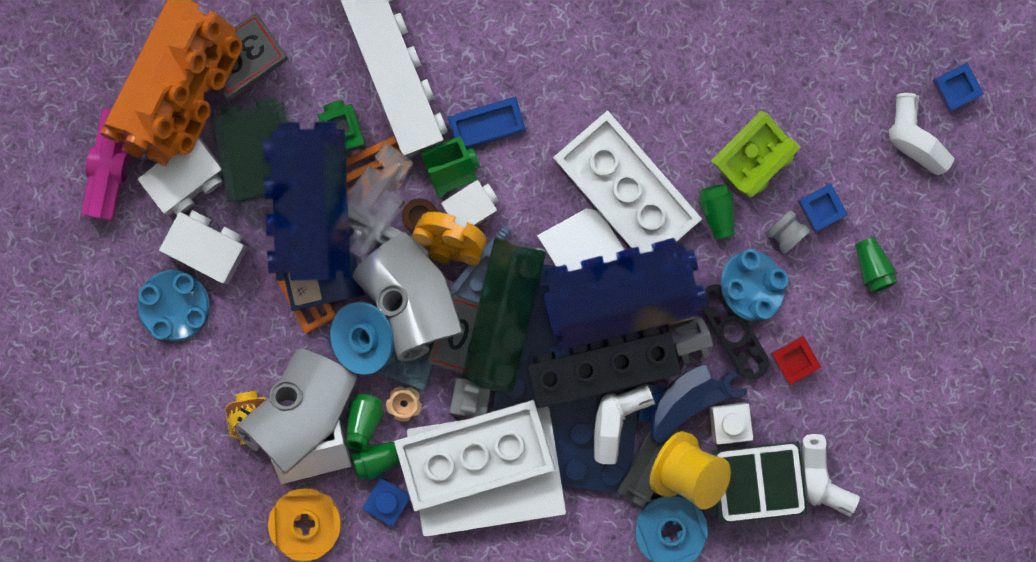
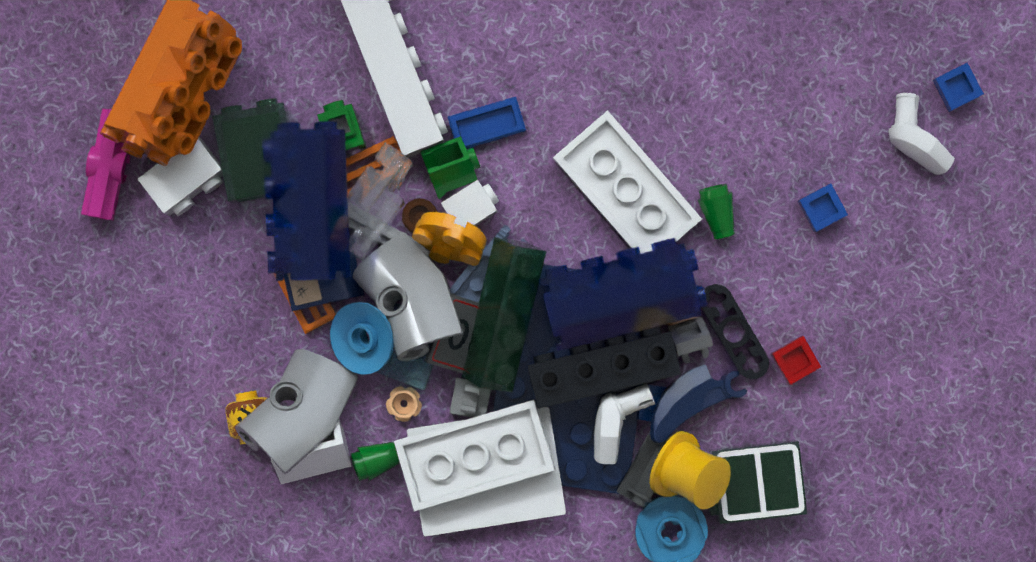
(173, 305): dark azure dish -> none
(203, 247): white brick -> none
(258, 56): dark grey piece -> none
(290, 539): light orange plate -> none
(363, 420): green cone -> none
(386, 501): blue plate -> none
(579, 239): white sticker -> none
(731, 423): white brick -> none
(753, 285): dark azure dish -> none
(755, 155): lime bracket -> none
(787, 231): light grey wheel -> none
(816, 478): white arm -> none
(875, 266): green cone -> none

